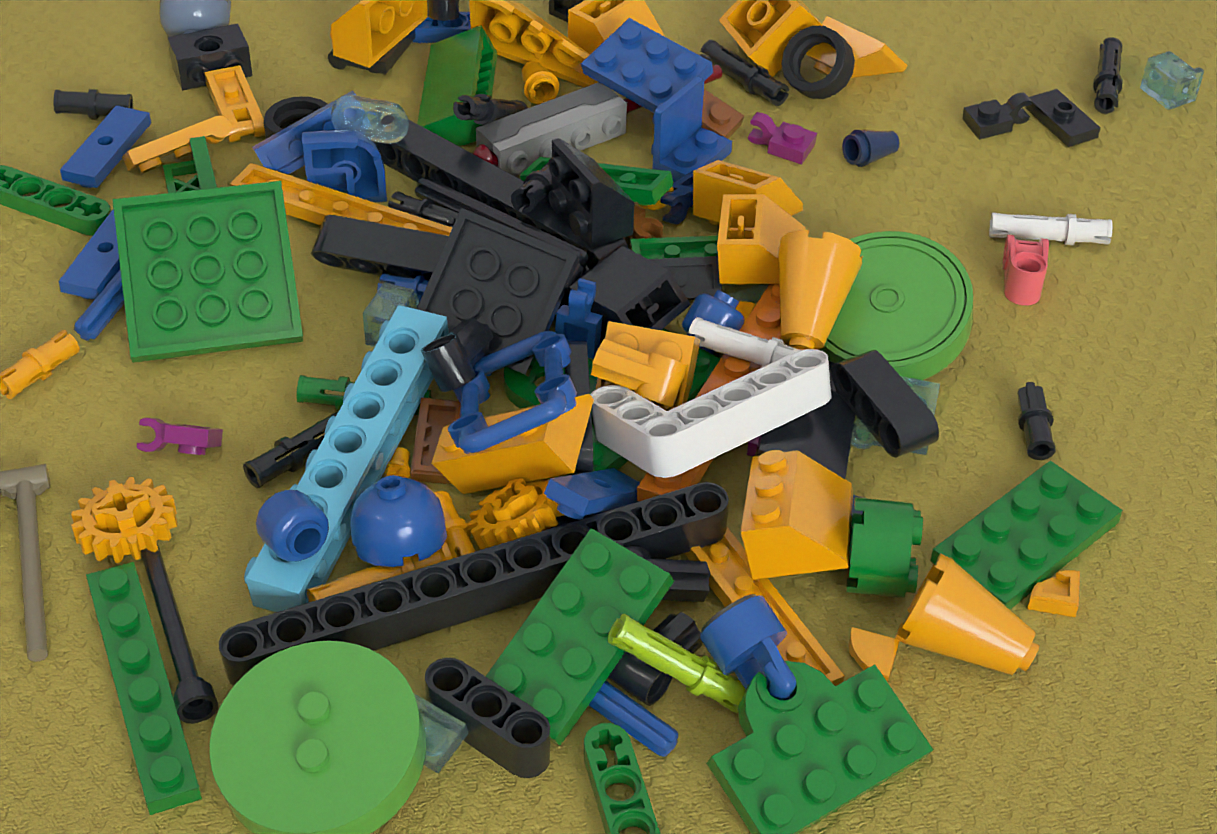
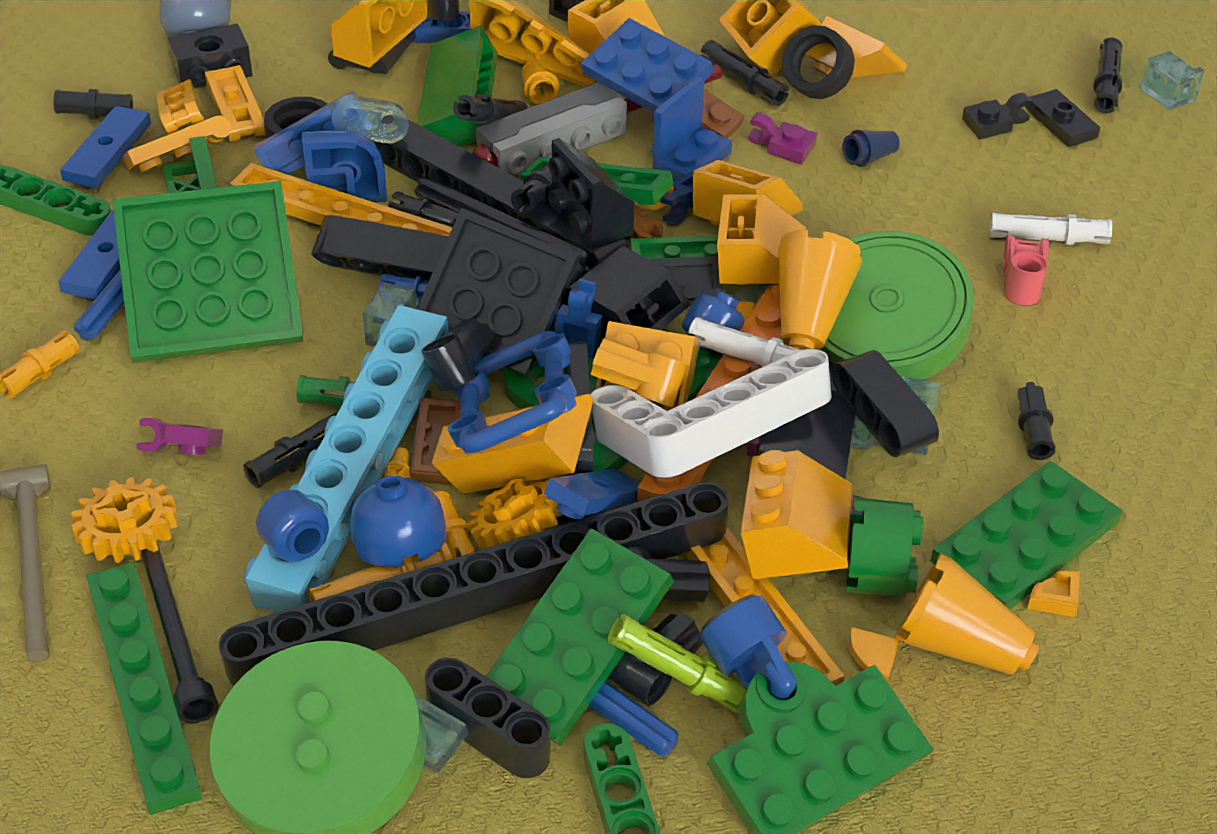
(179, 106): none -> light orange plate

